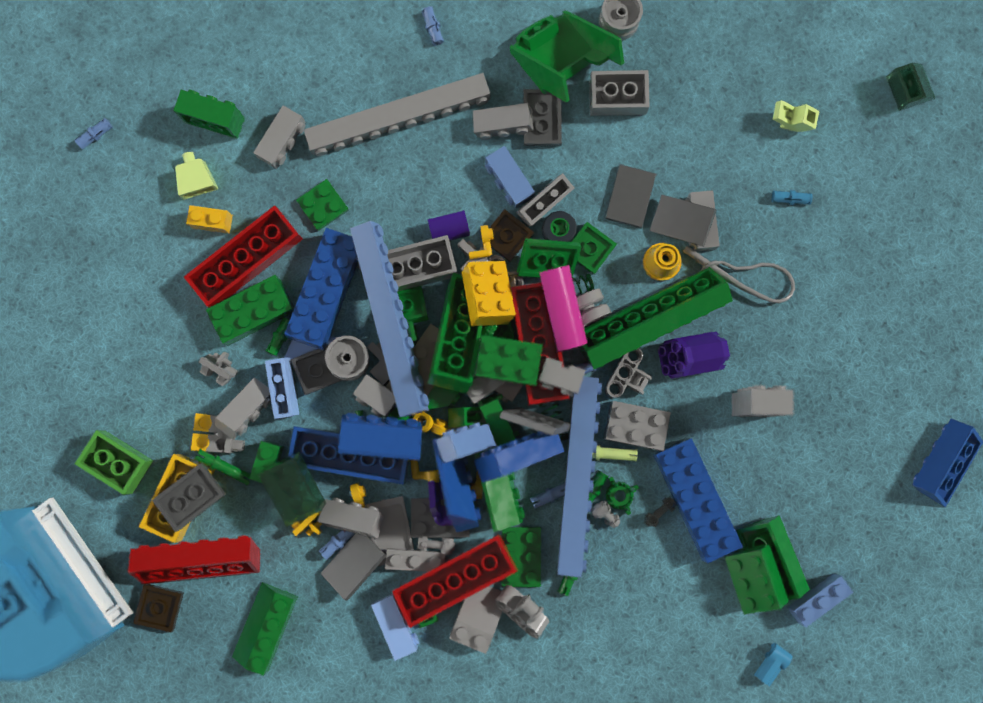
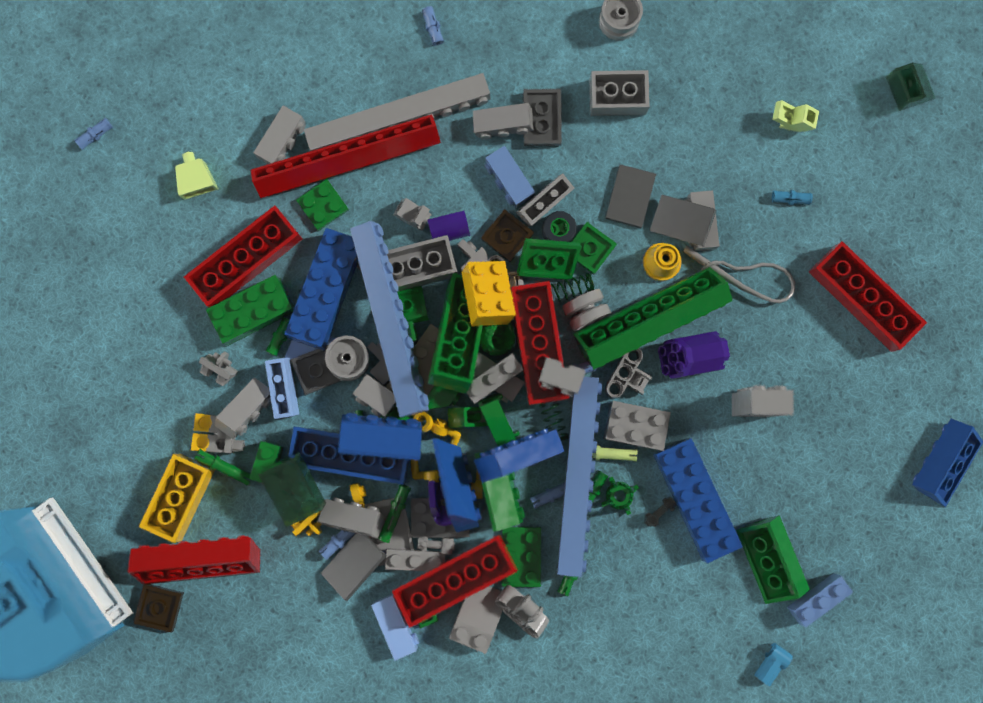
(114, 462): bright green brick -> none
(189, 497): dark grey plate -> none
(209, 113): green brick -> none
(209, 219): yellow brick -> none
(264, 628): green slope -> none
(345, 156): none -> red brick
(403, 492): none -> green pin
(412, 214): none -> light grey brick
(465, 442): medium blue brick -> none
(487, 235): yellow plate -> none
(508, 360): green brick -> none
(535, 421): dark grey tile -> none
(562, 47): green windscreen -> none
(563, 308): dark pink brick -> none
(603, 509): light grey bar -> none
(756, 579): green brick -> none
(867, 297): none -> red brick

